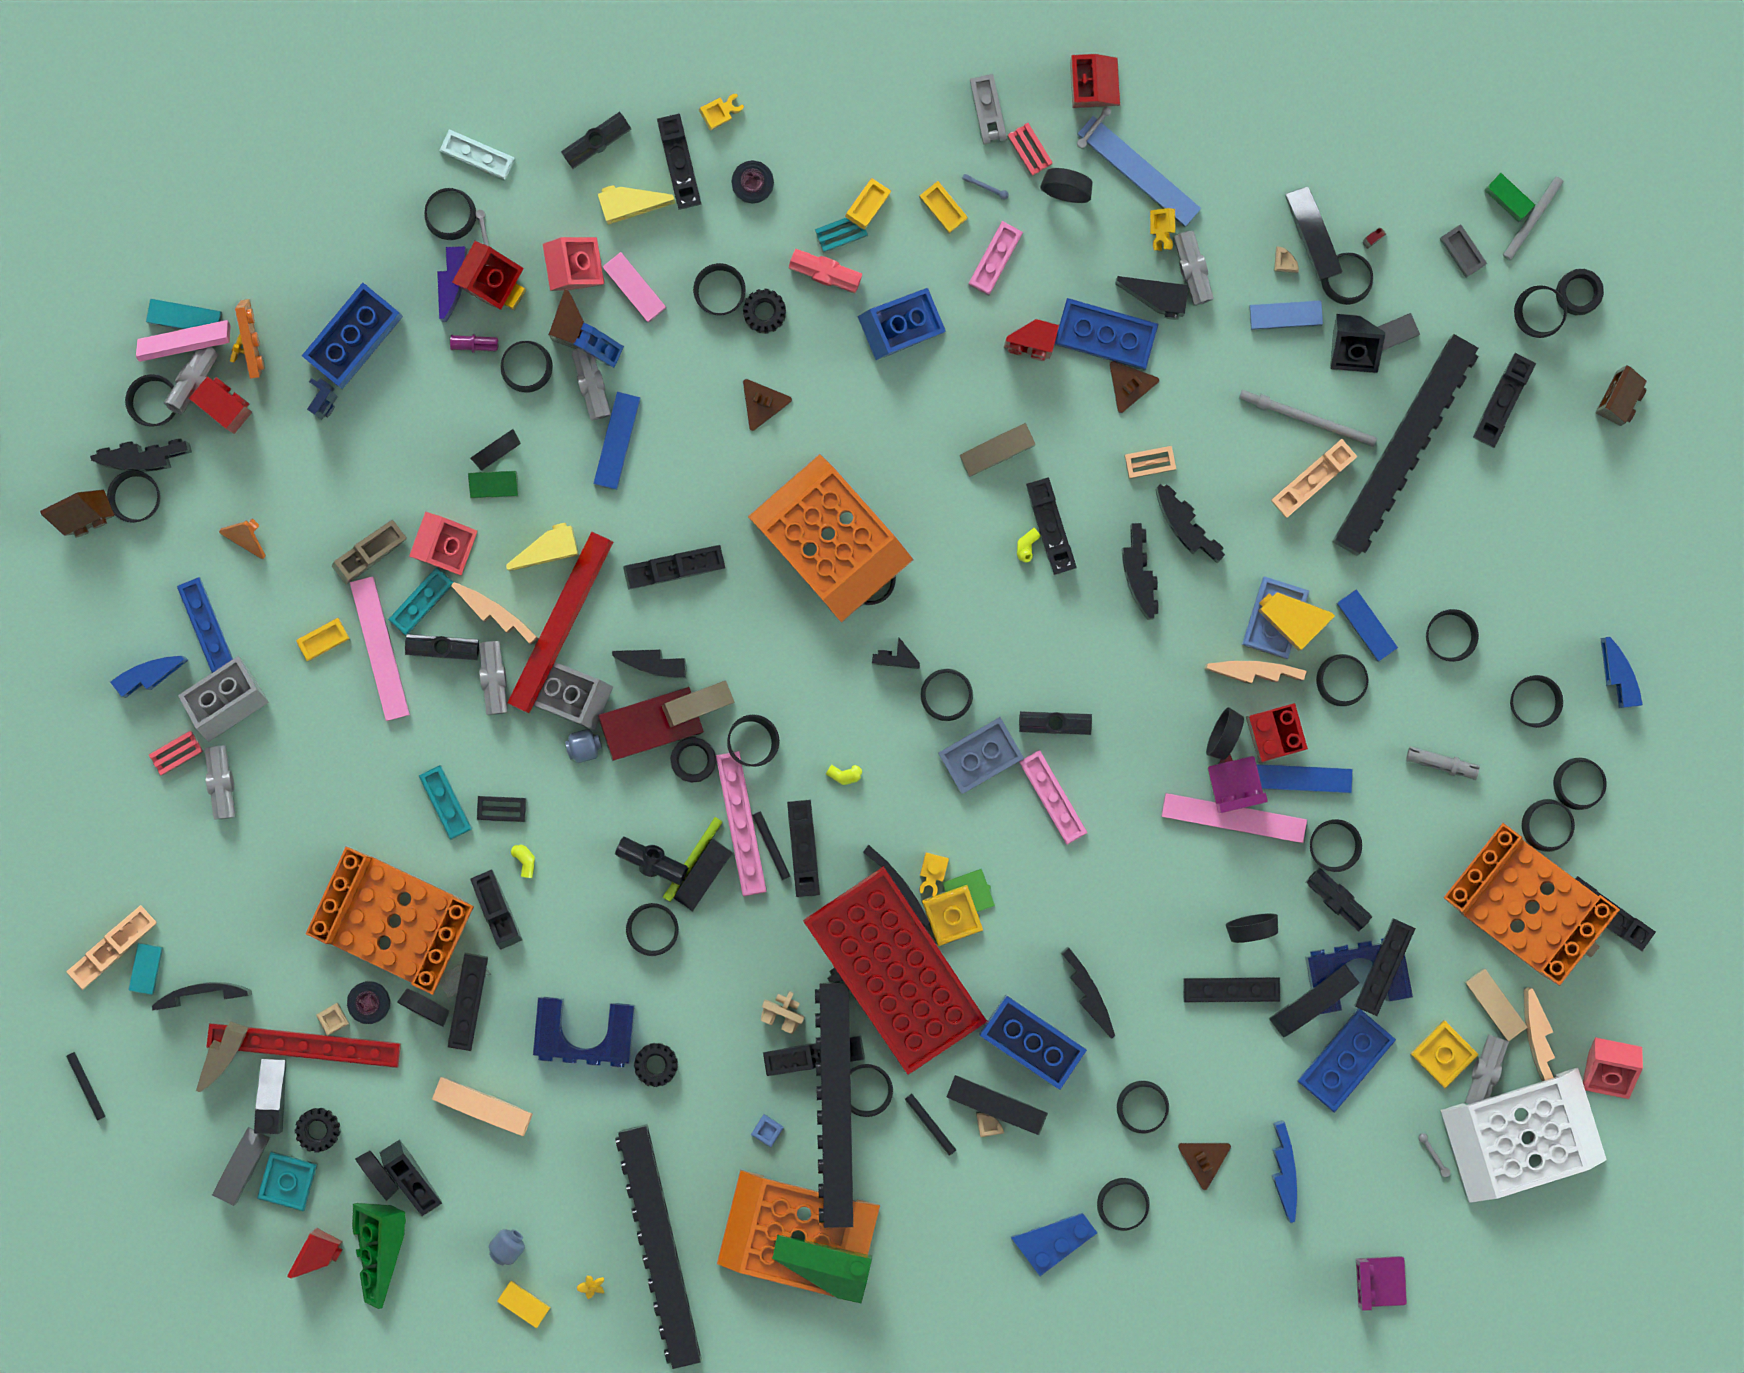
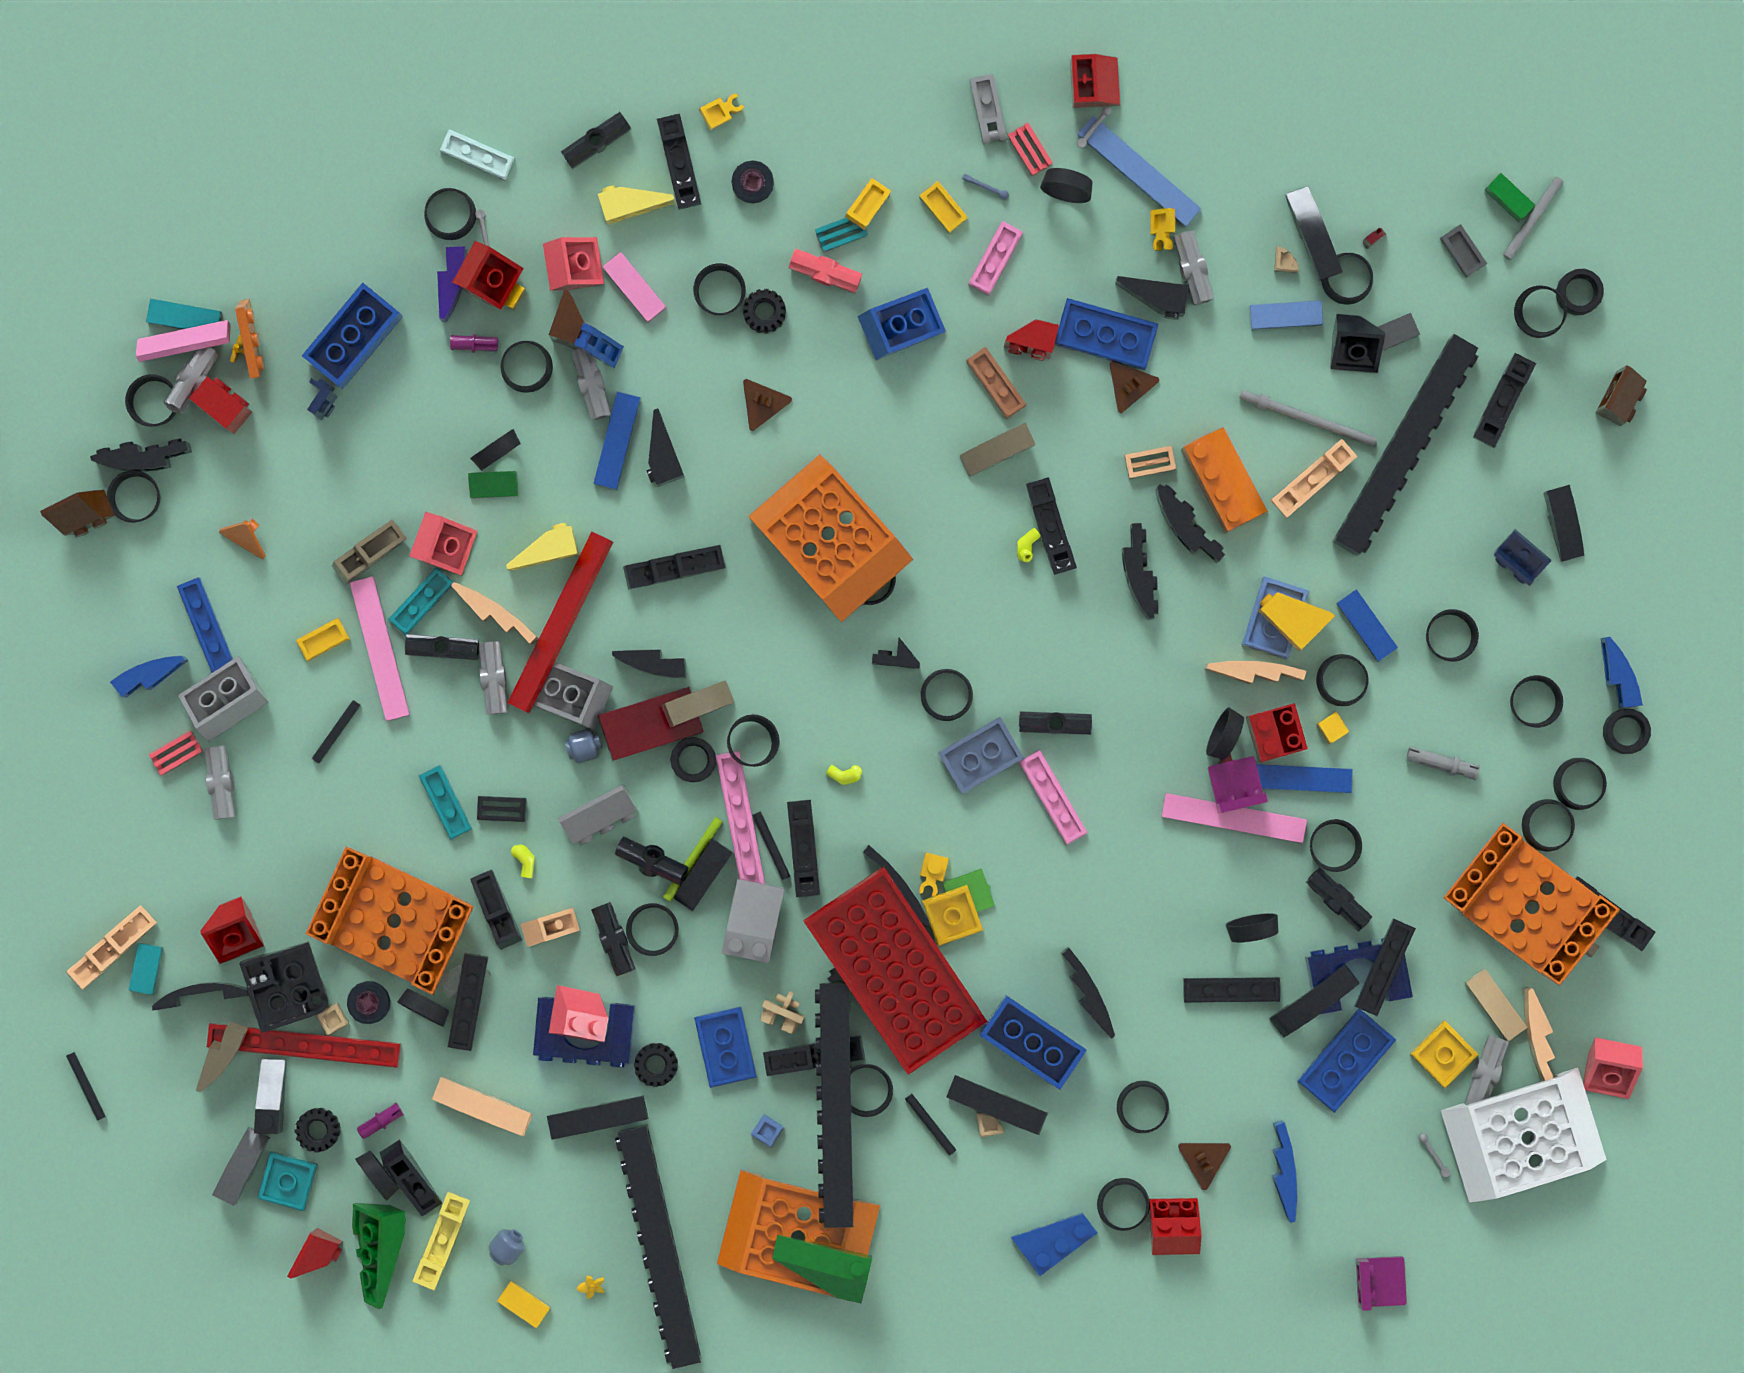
(231, 931): none -> red slope
(283, 986): none -> black slope
(336, 731): none -> black bar
(380, 1121): none -> magenta axle
(441, 1241): none -> light yellow slope
(550, 927): none -> light nougat slope
(578, 1015): none -> coral slope
(597, 1117): none -> black slope
(598, 815): none -> light grey slope
(613, 939): none -> black piece
(662, 456): none -> black slope
(725, 1047): none -> blue tile
(753, 920): none -> light grey slope
(996, 382): none -> nougat tile
(1175, 1226): none -> red slope
(1224, 479): none -> orange slope
(1332, 727): none -> yellow slope
(1521, 557): none -> dark blue bracket
(1564, 522): none -> black slope
(1627, 749): none -> black tyre

